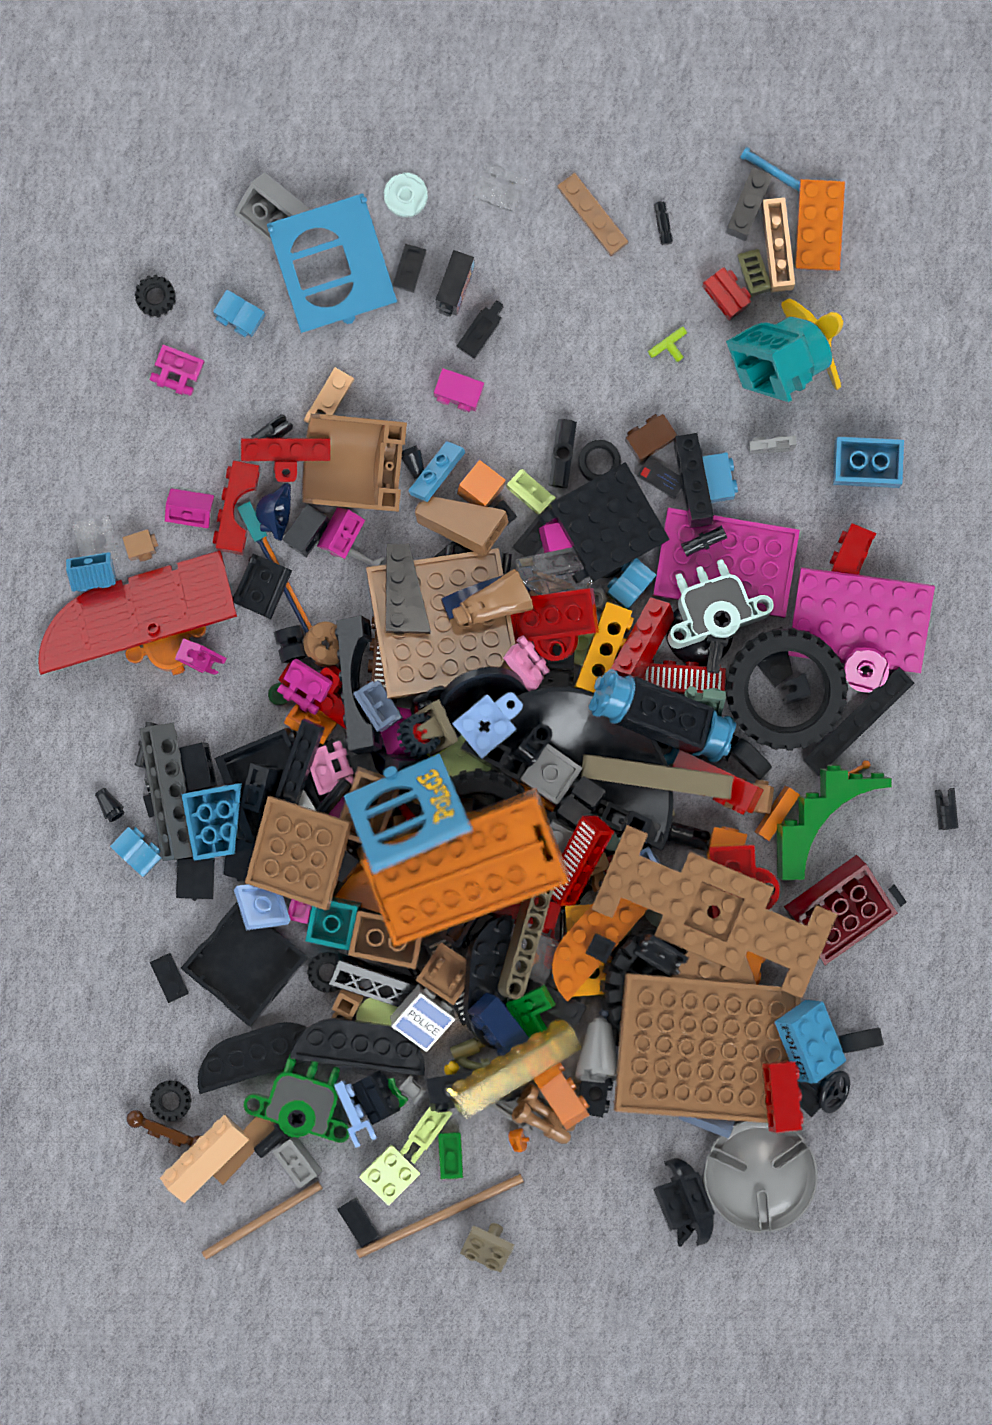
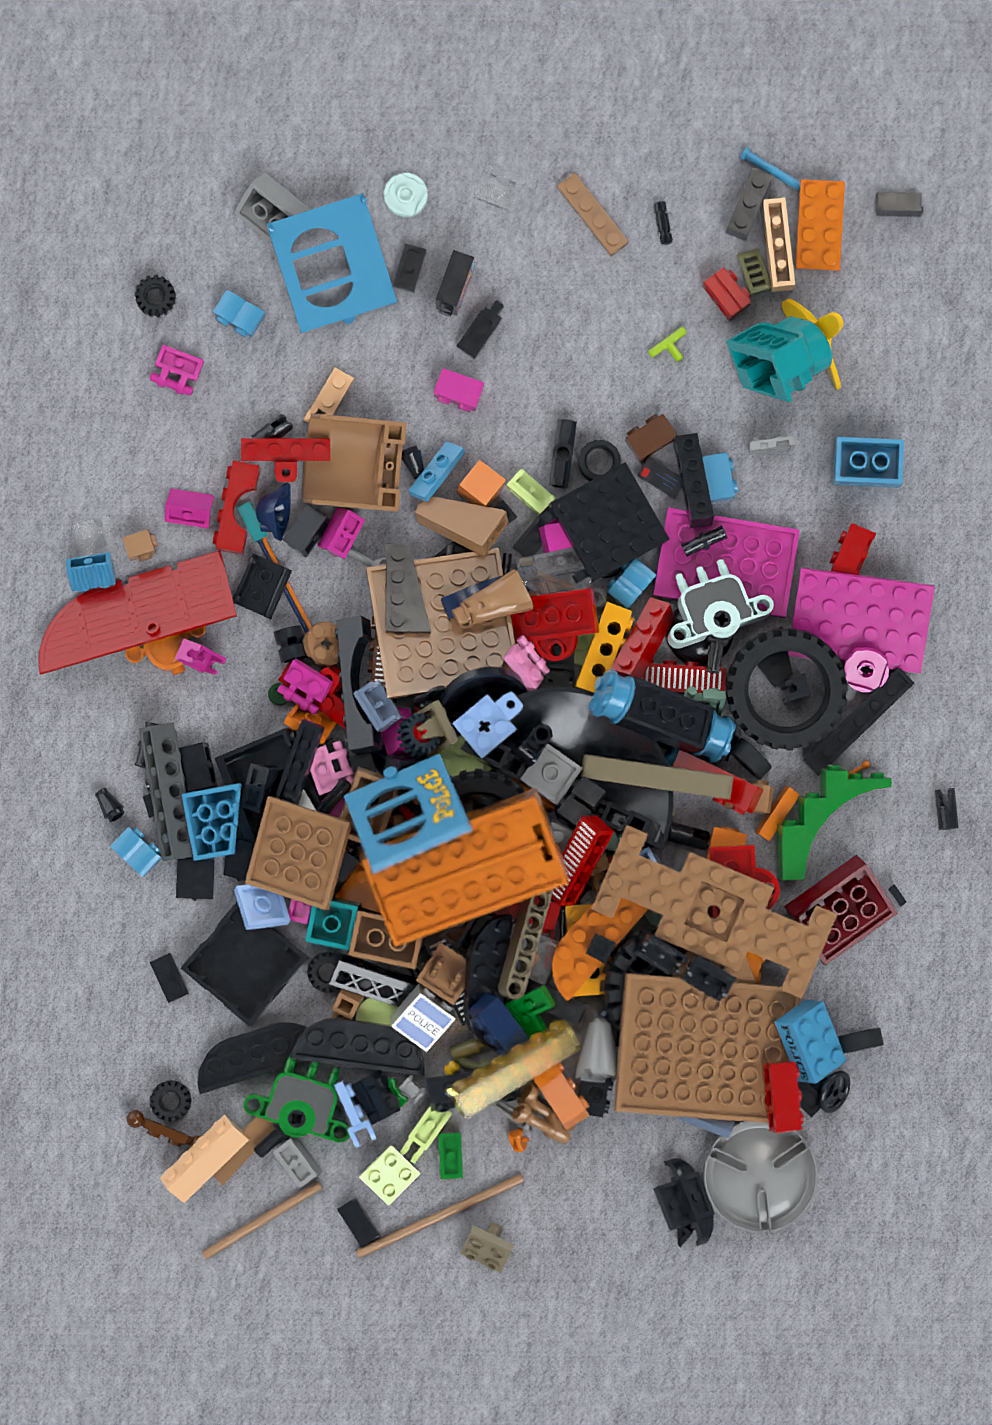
(708, 978): none -> black hinge
(899, 204): none -> panel

